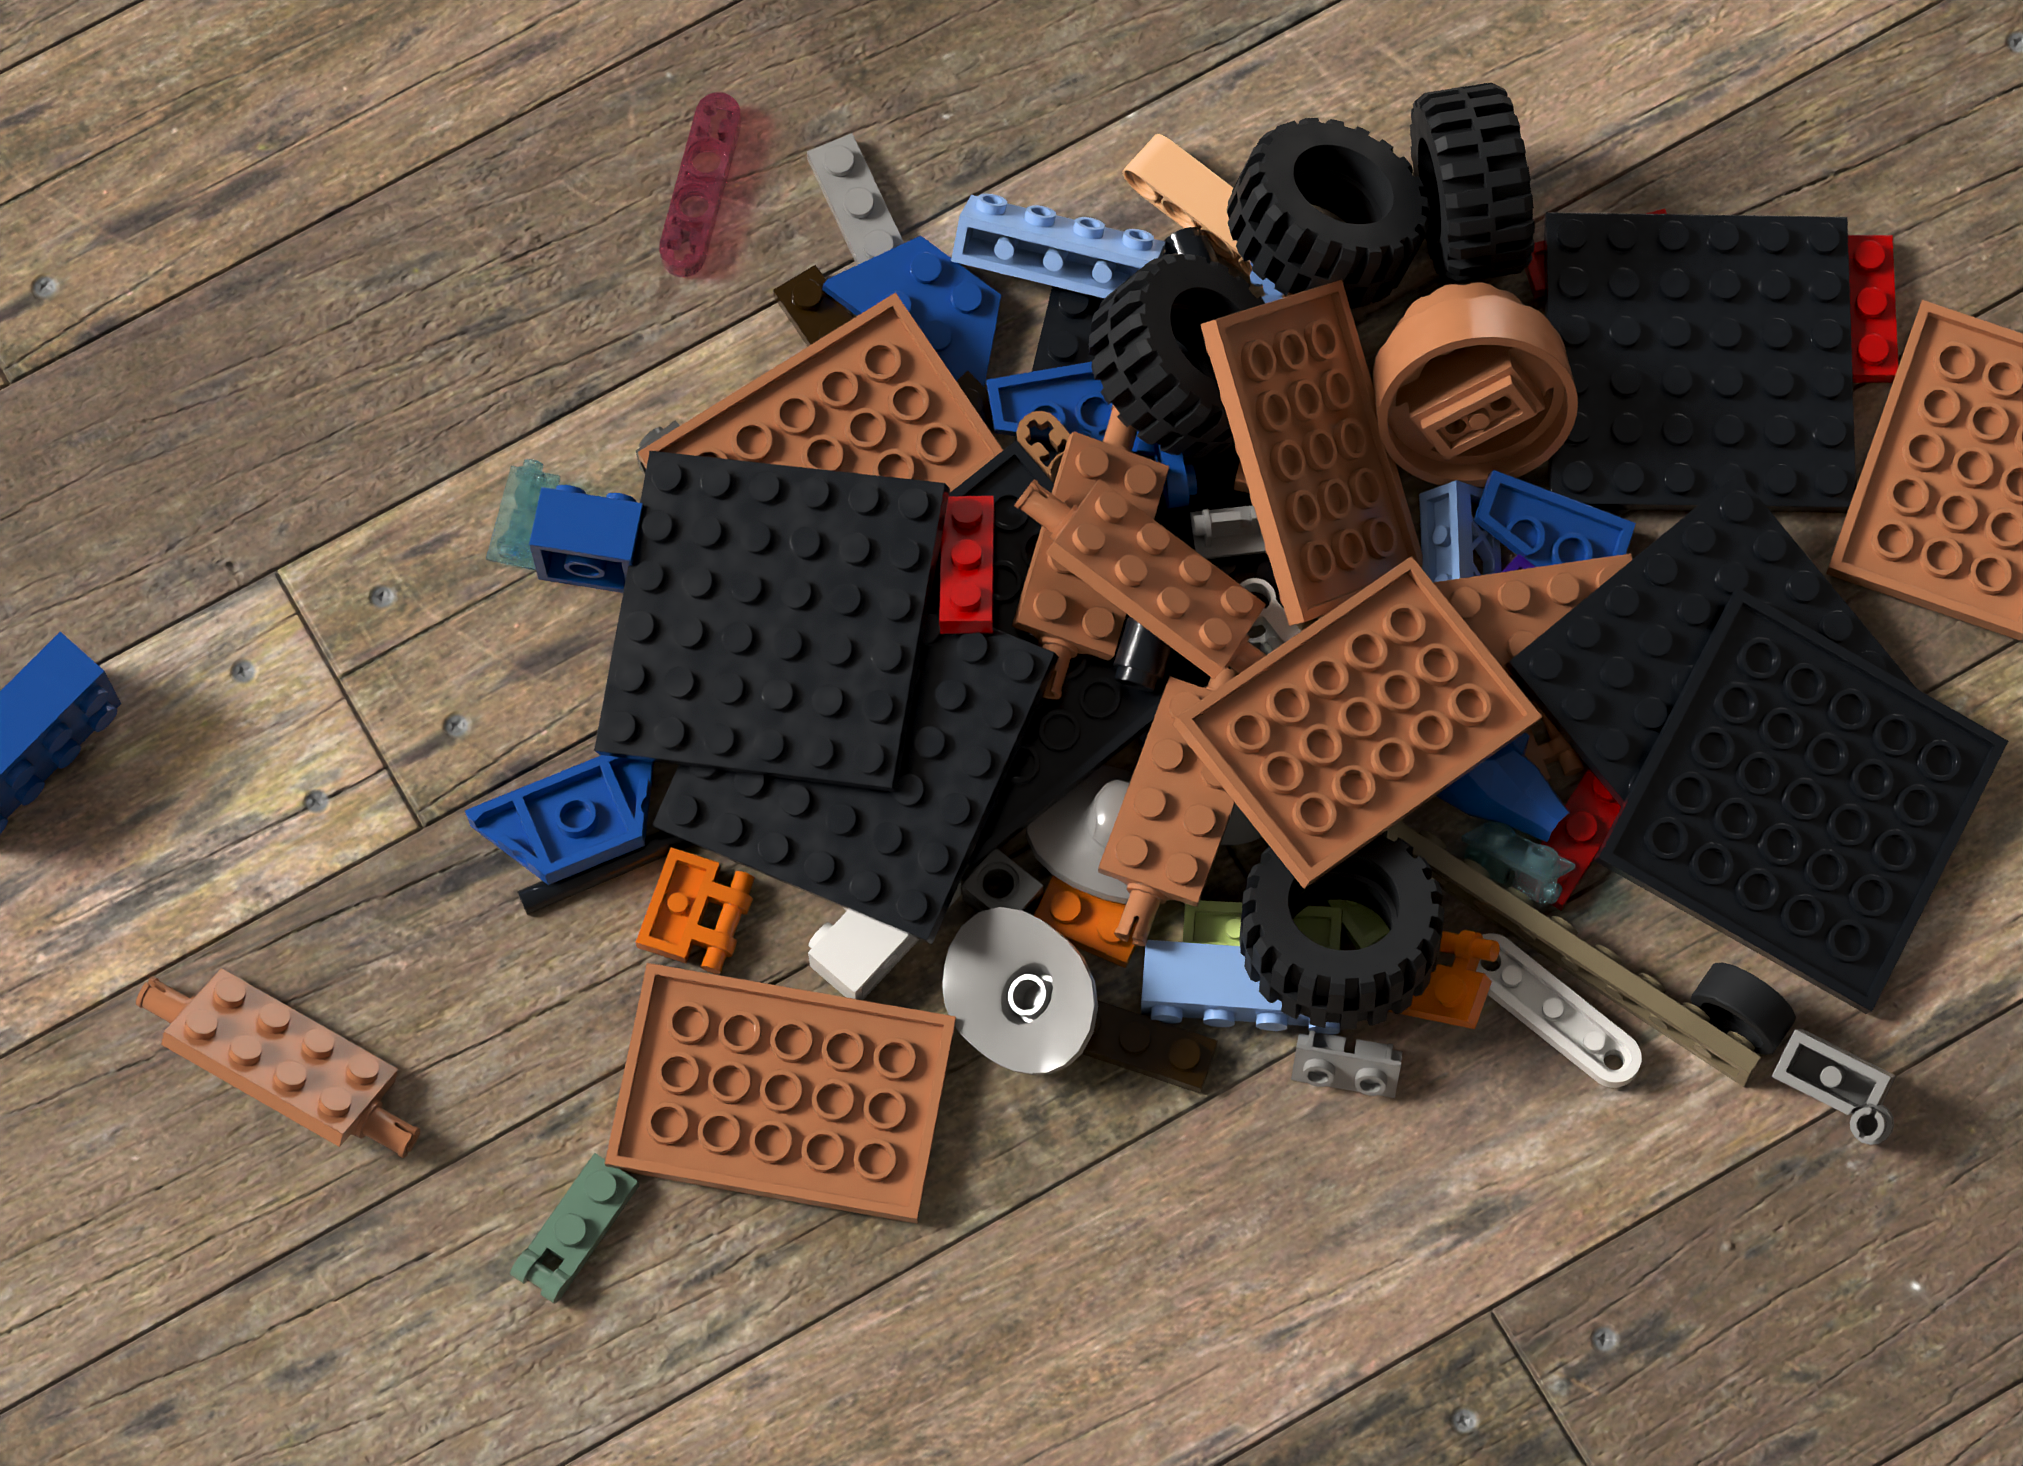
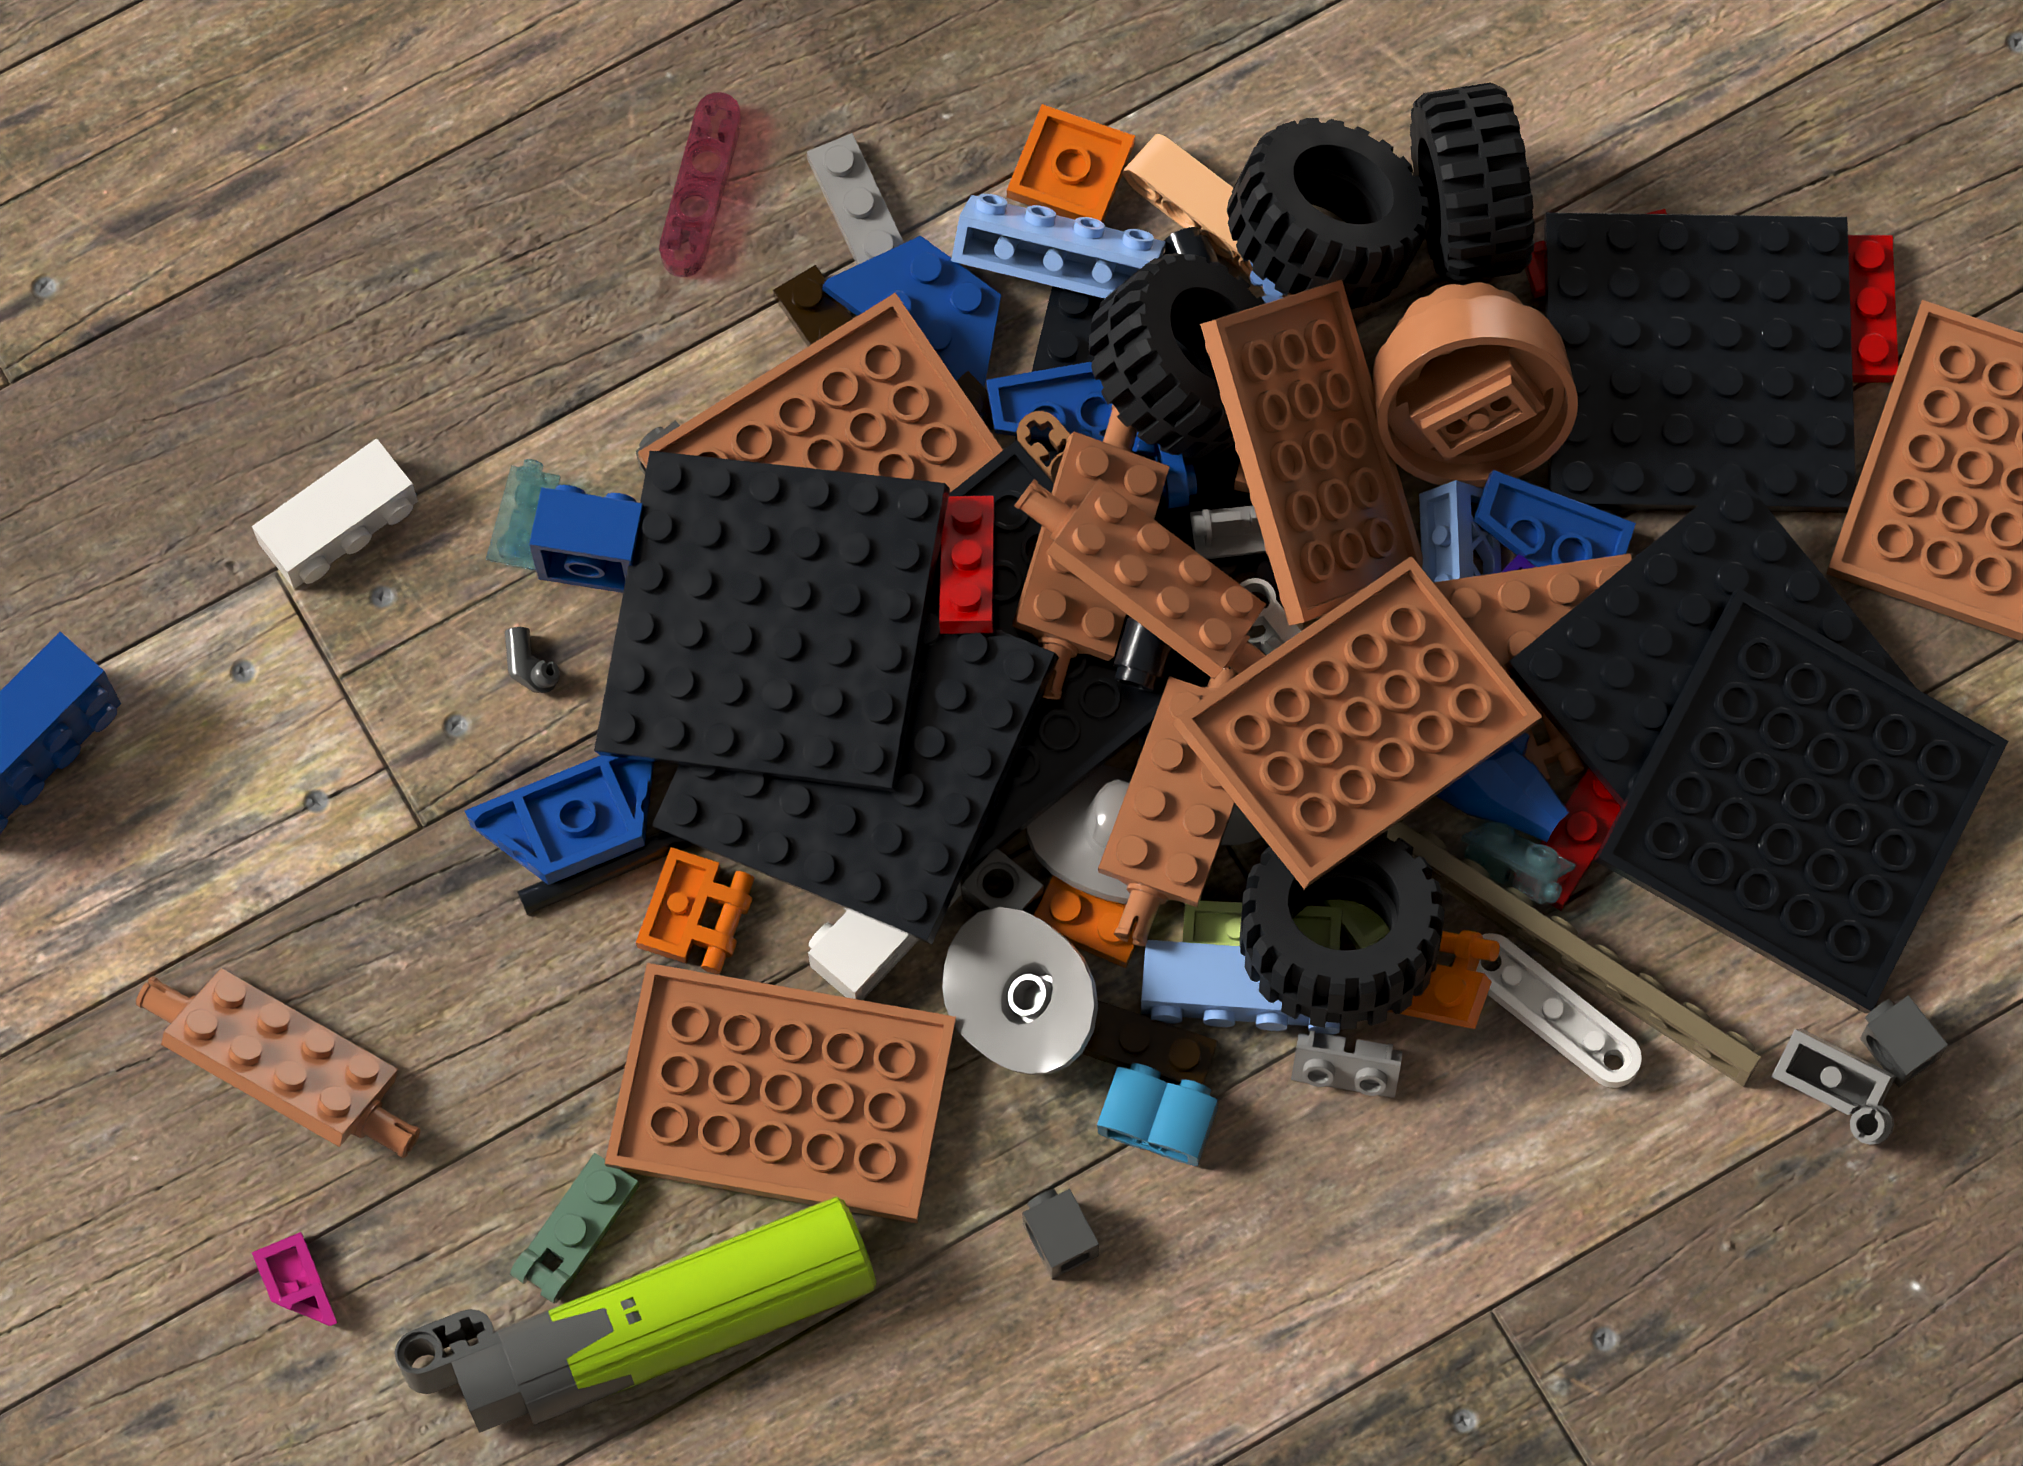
(294, 1279): none -> dark pink slope
(336, 514): none -> white brick
(525, 667): none -> dark grey arm
(645, 1321): none -> lime piece
(1059, 1232): none -> dark grey brick
(1070, 165): none -> orange plate
(1158, 1114): none -> dark azure brick
(1745, 1006): black tyre -> none
(1902, 1039): none -> dark grey brick

